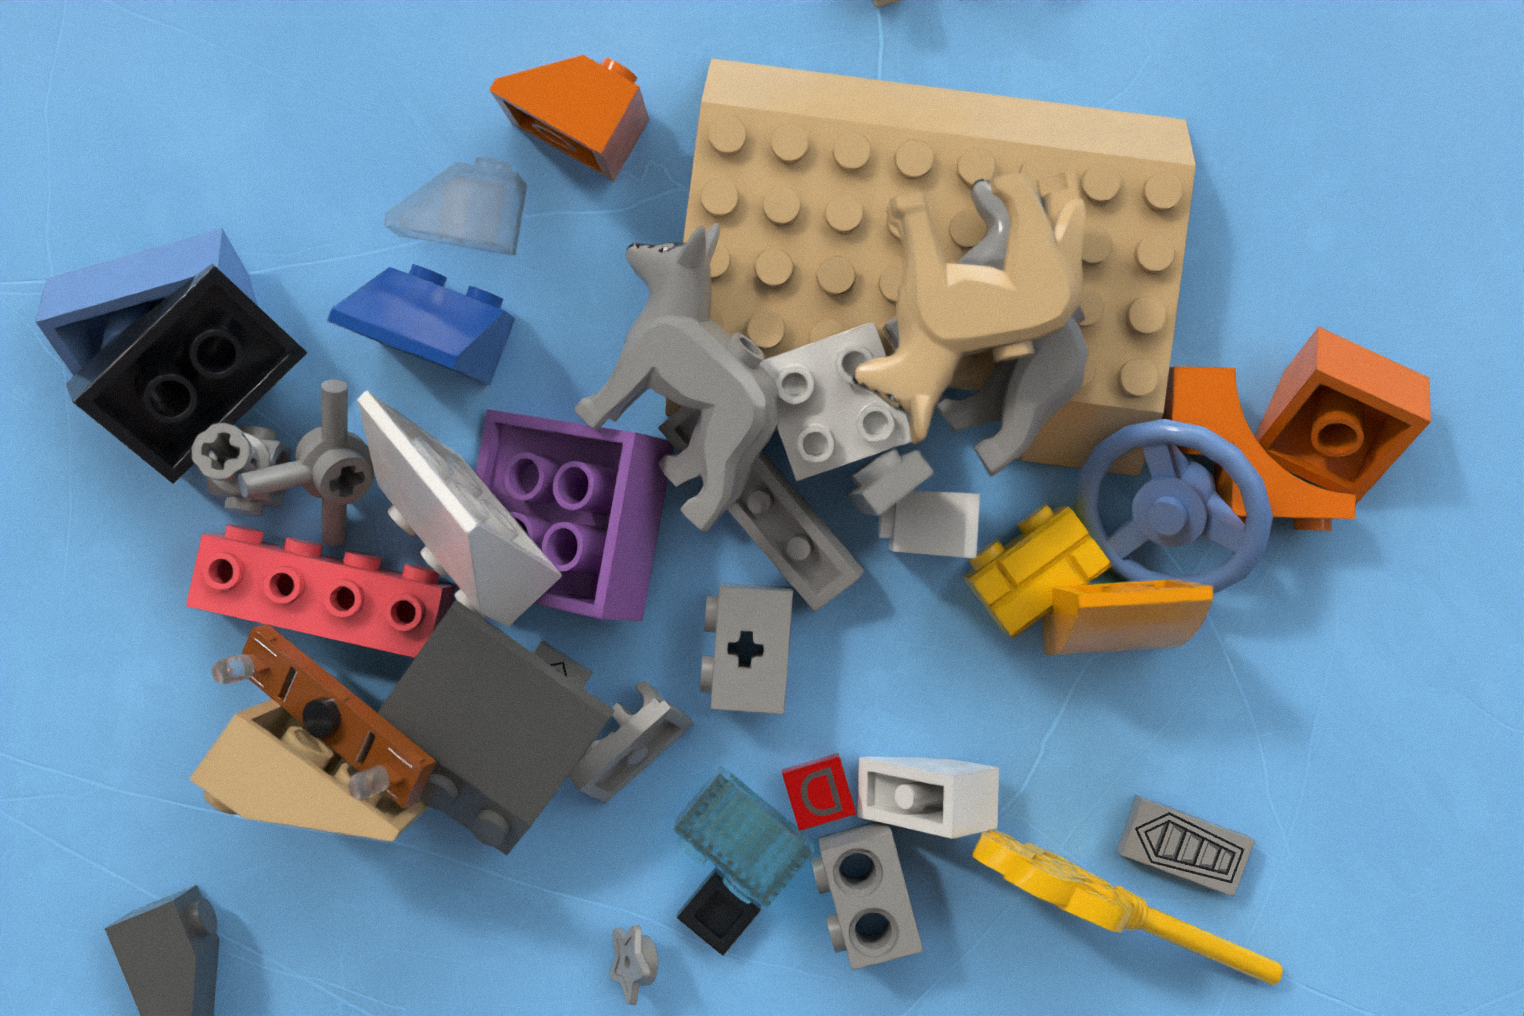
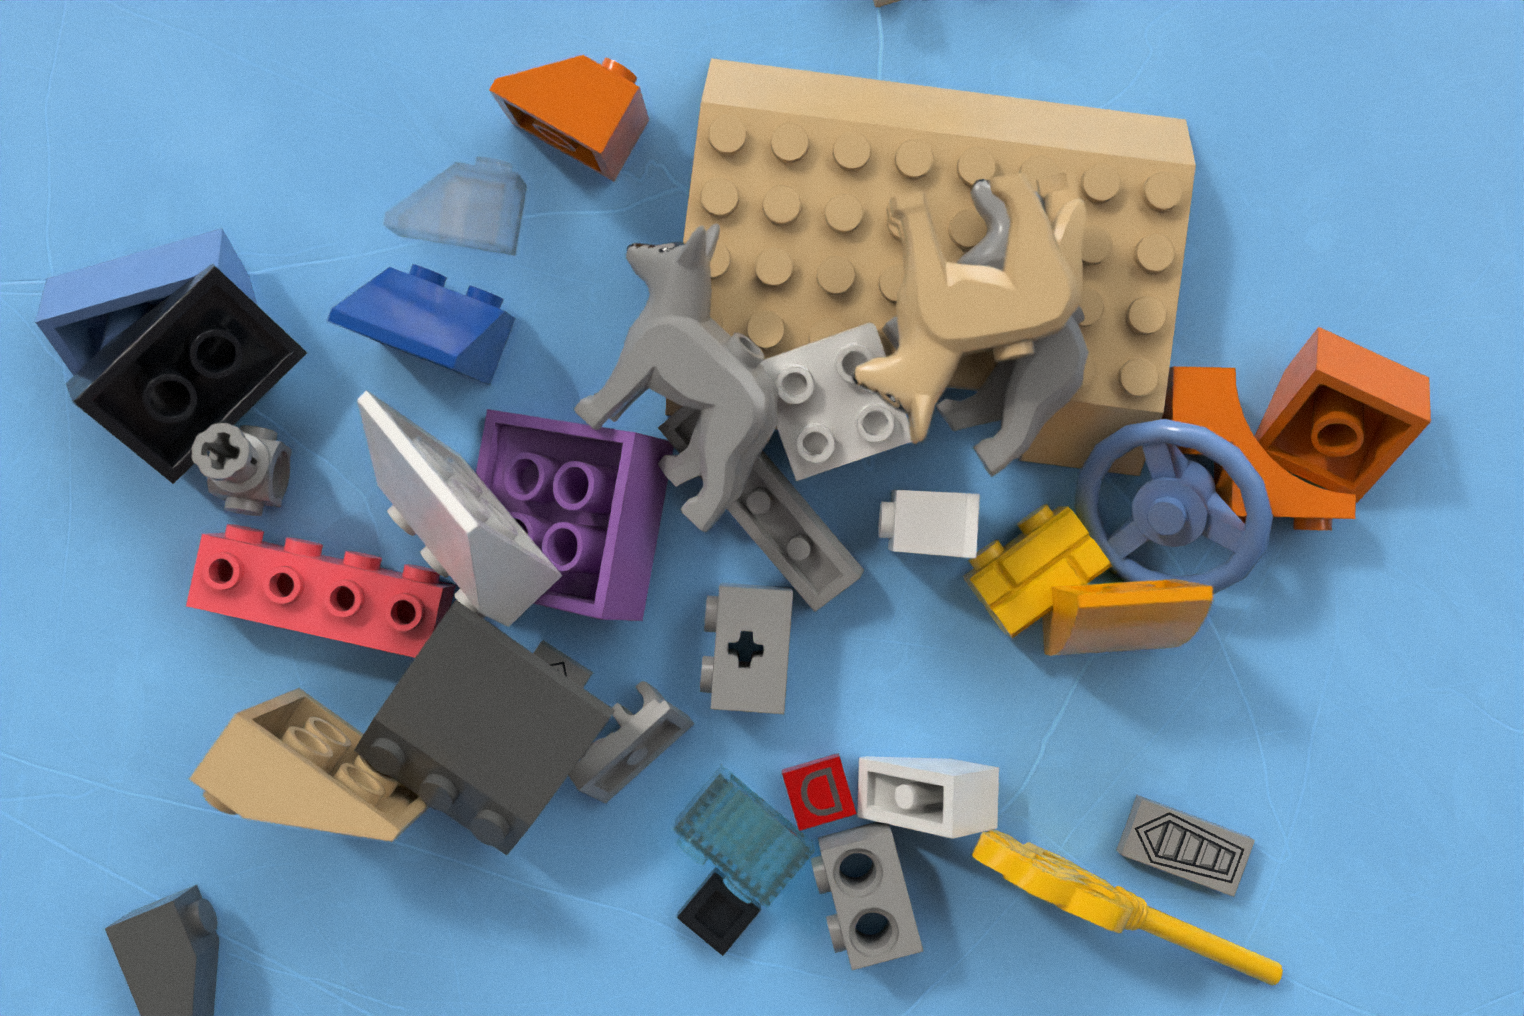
(327, 464): light grey bar -> none
(334, 714): dark orange piece -> none
(634, 961): light grey plate -> none
(887, 481): light grey plate -> none

